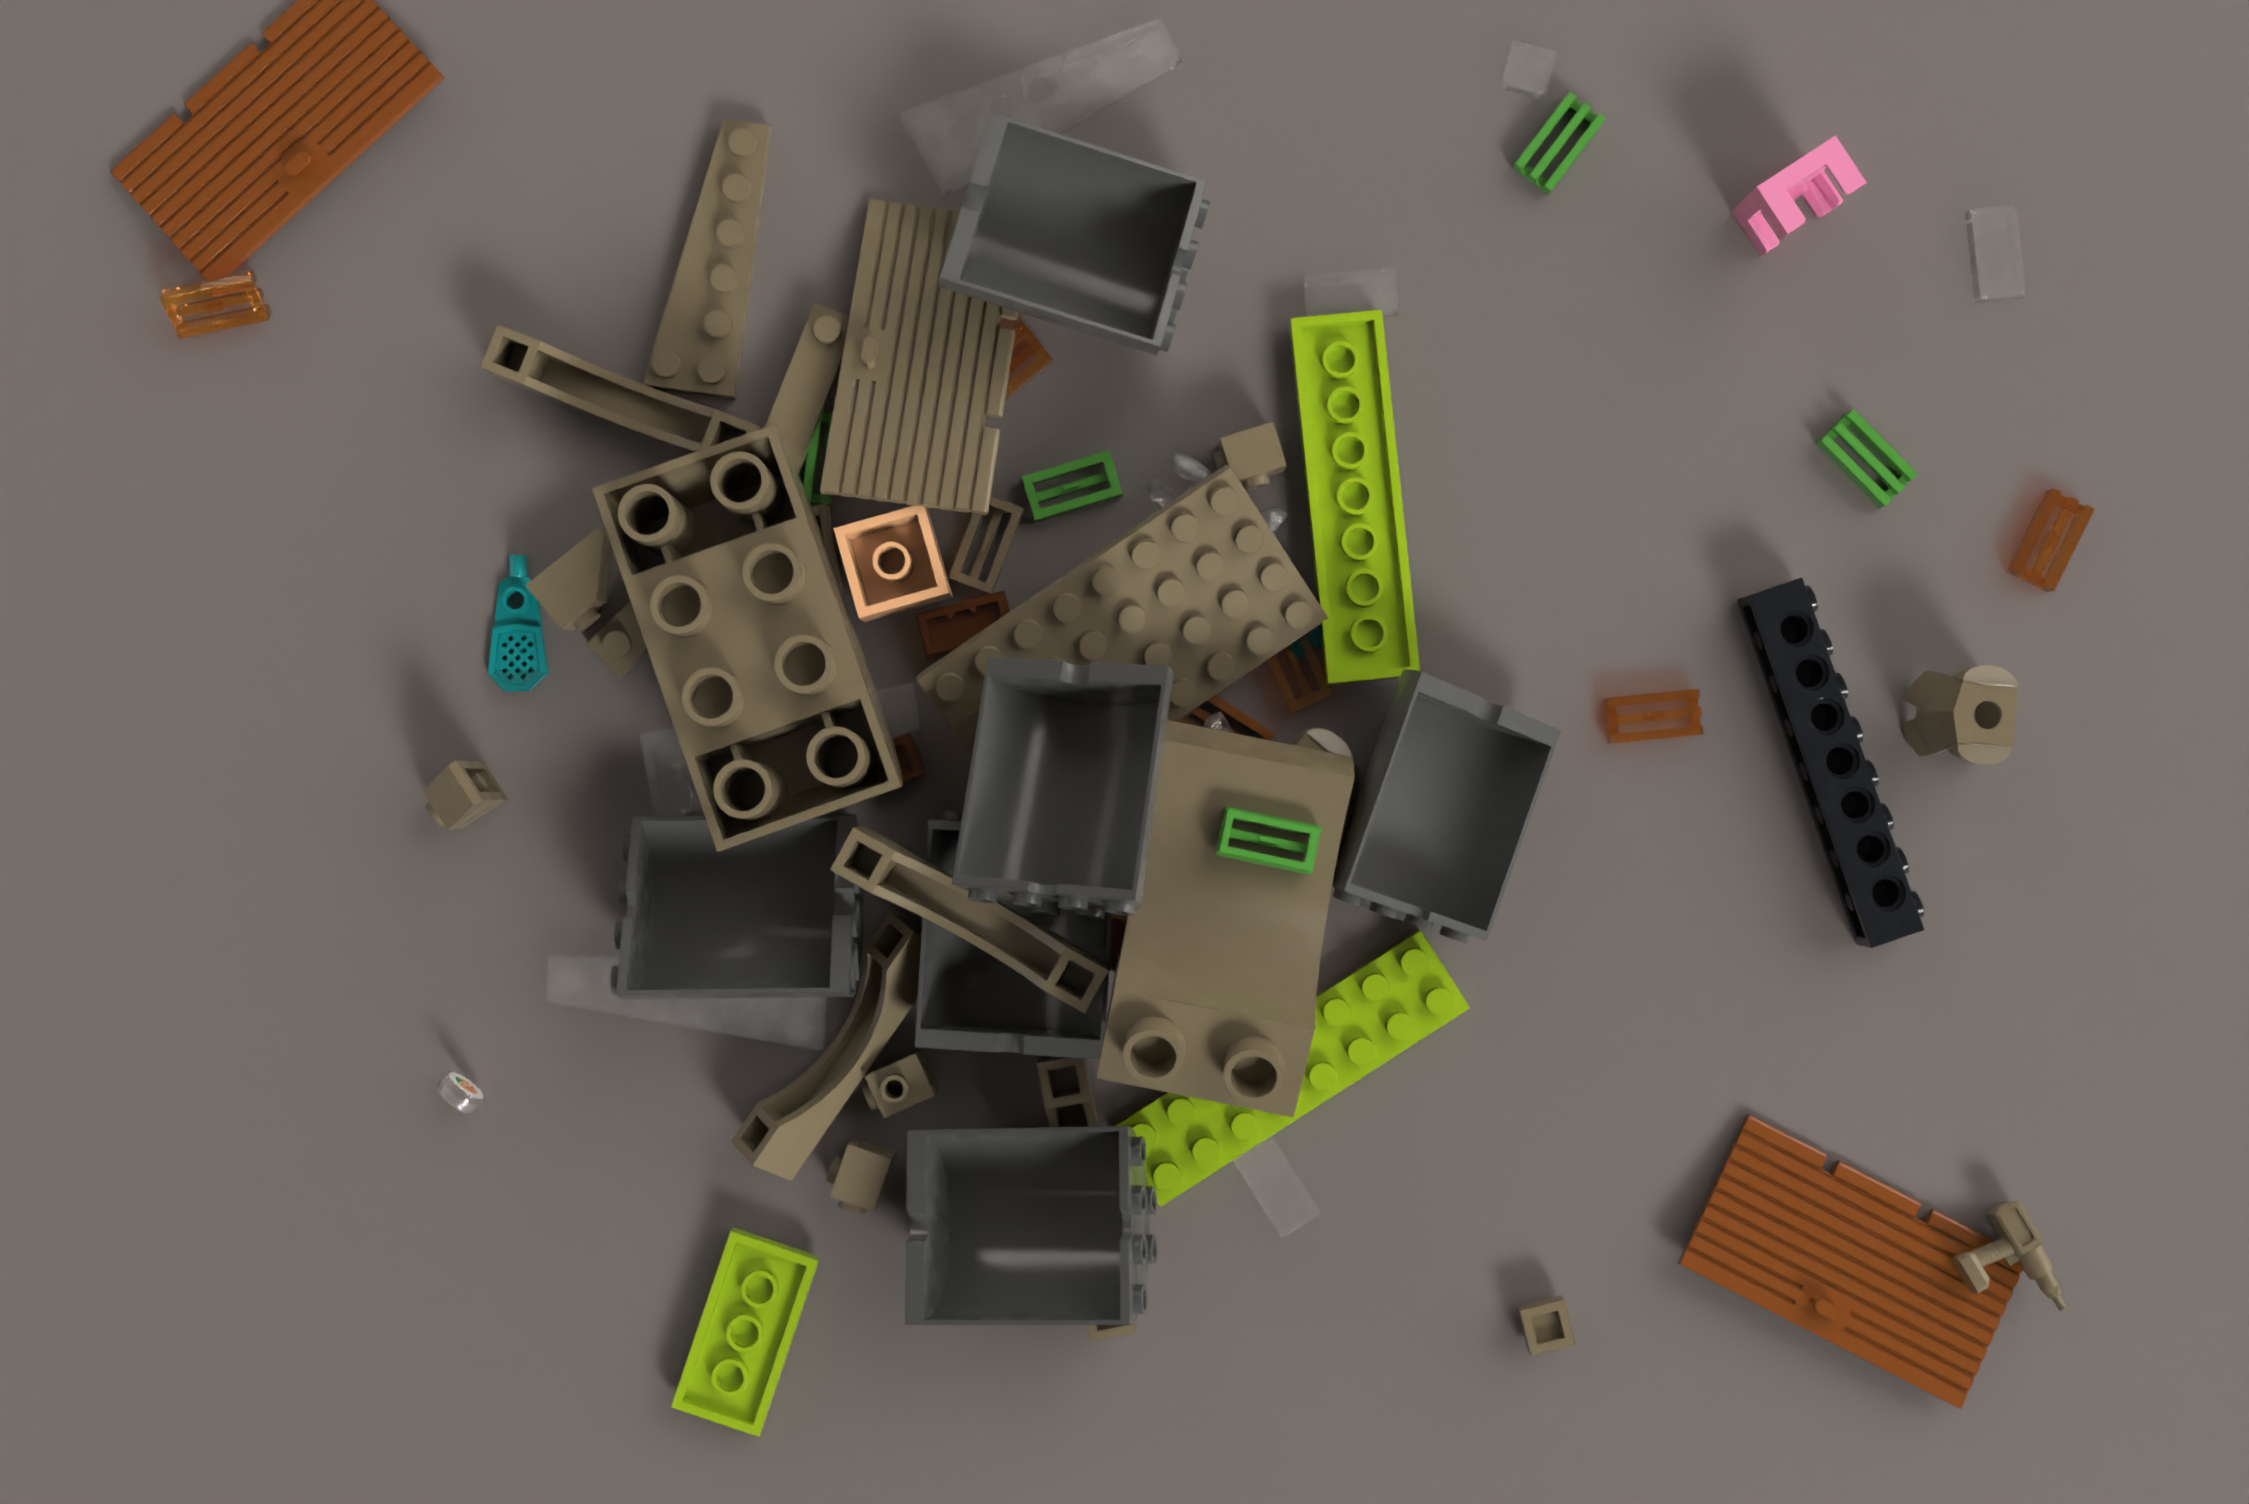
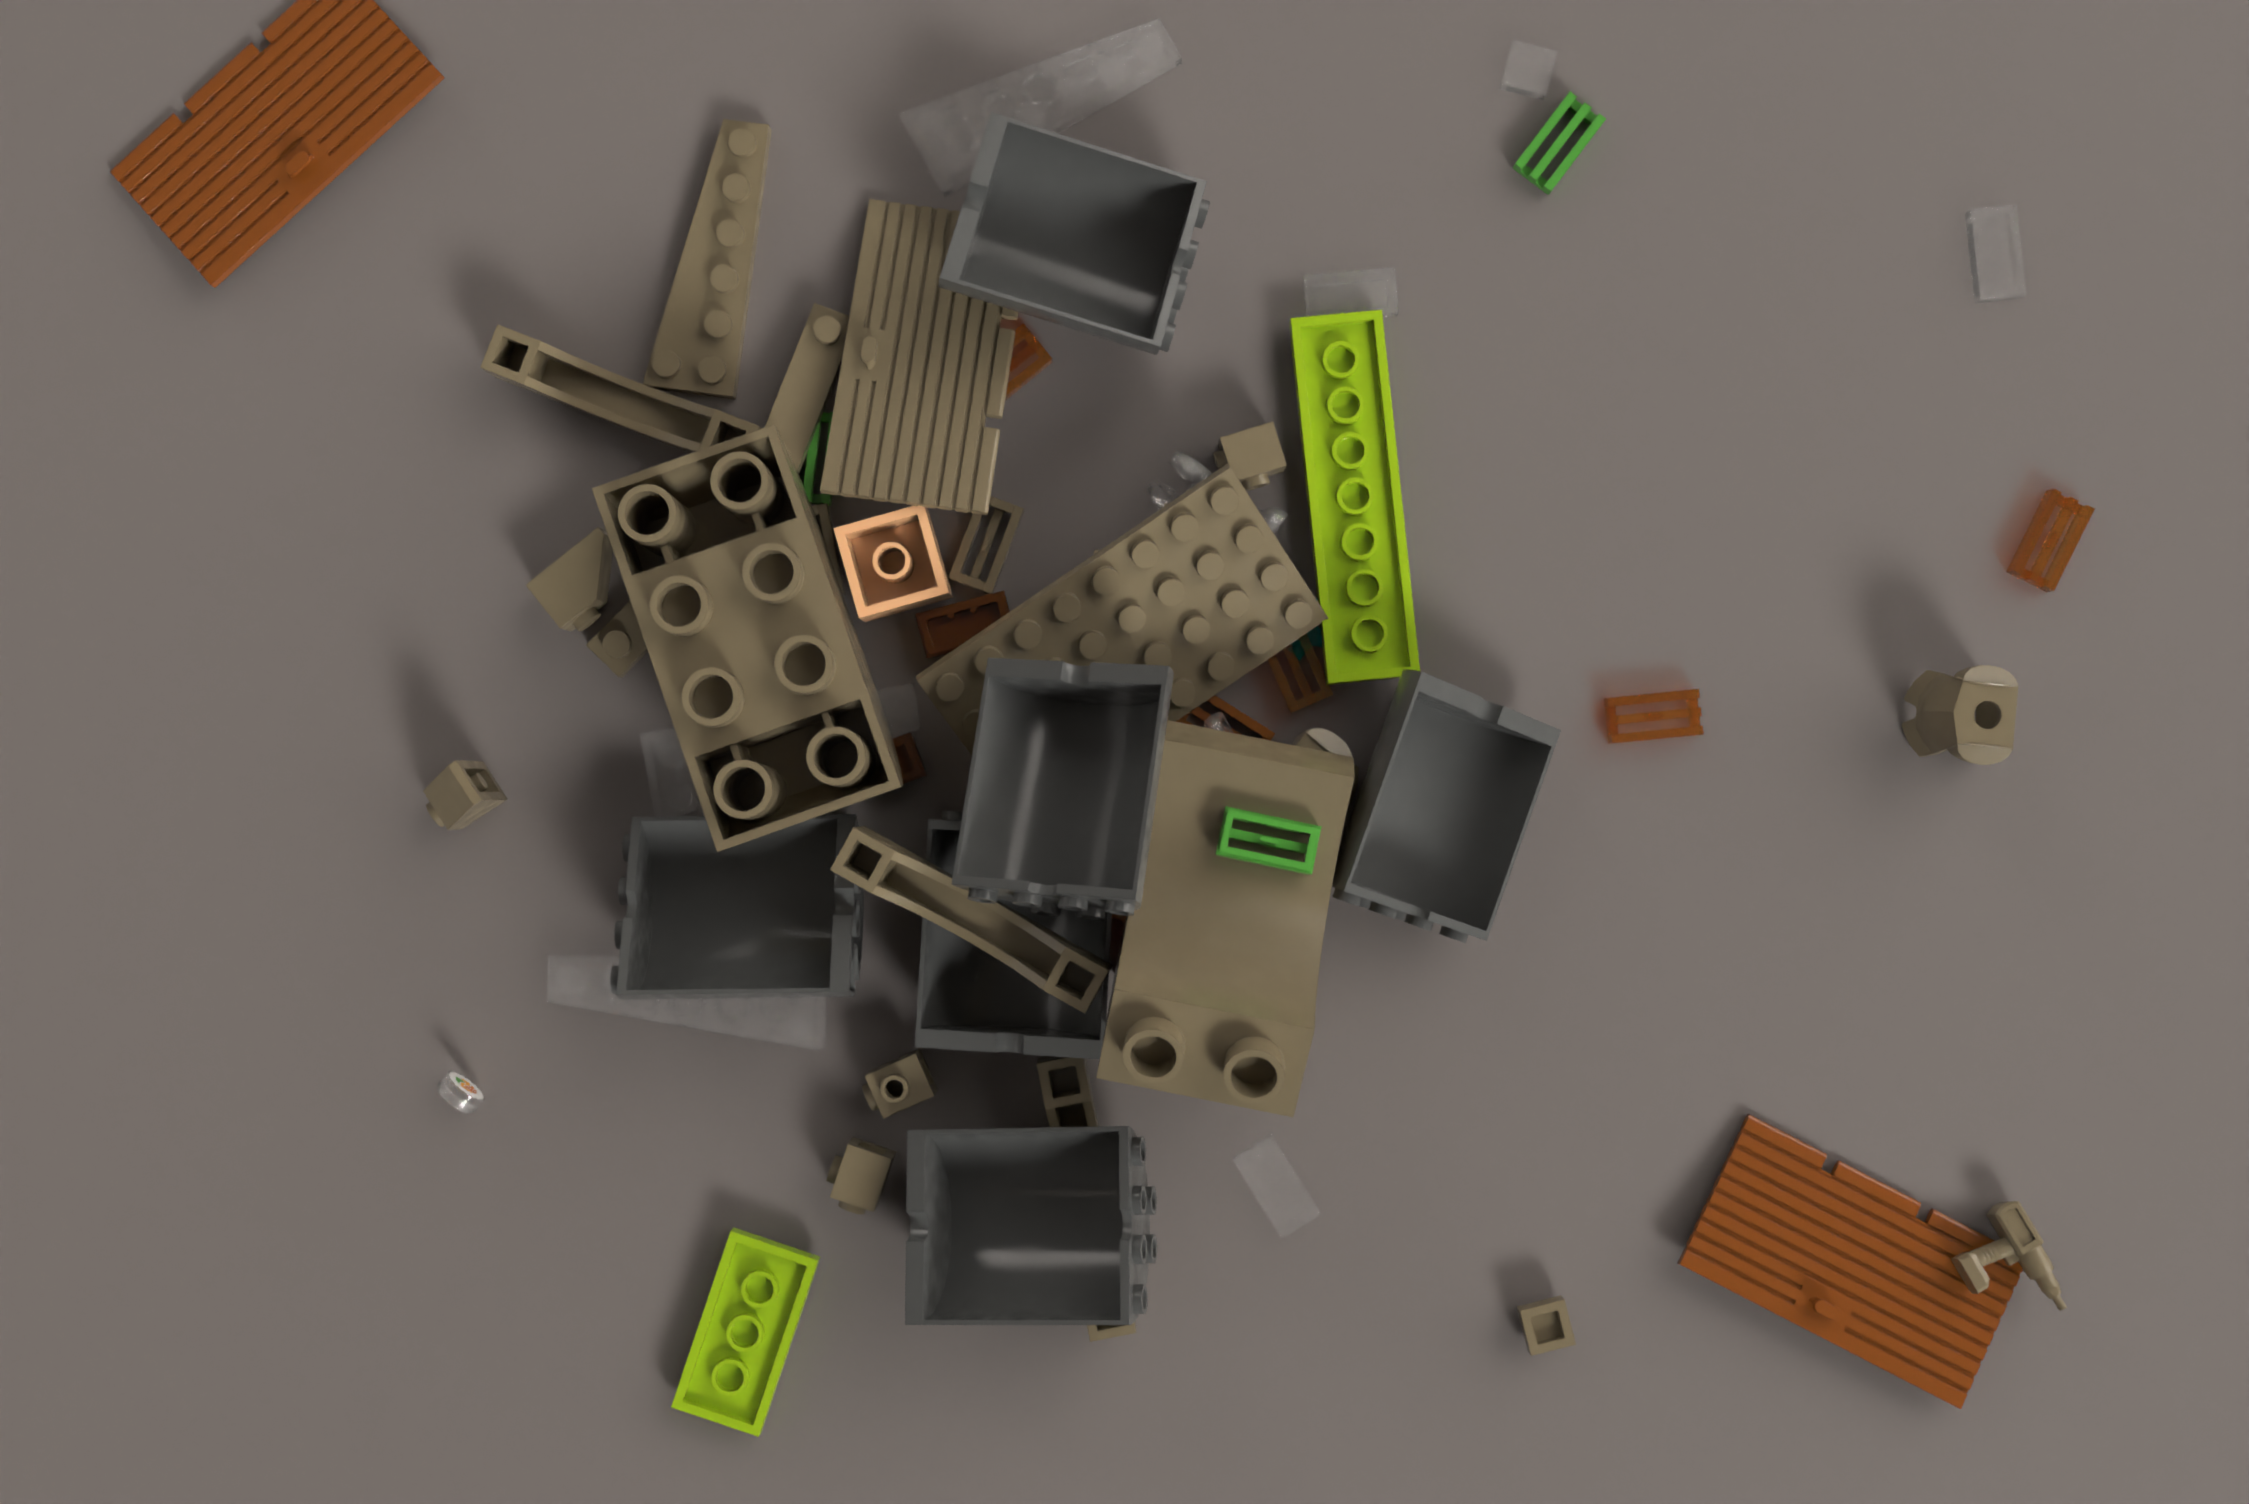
(245, 281): clear orange tile -> none
(517, 624): teal piece -> none
(792, 1122): dark tan arch -> none
(1066, 469): bright green tile -> none
(1357, 1029): lime plate -> none
(1804, 178): bright pink panel -> none
(1839, 835): black brick -> none
(1879, 446): bright green tile -> none

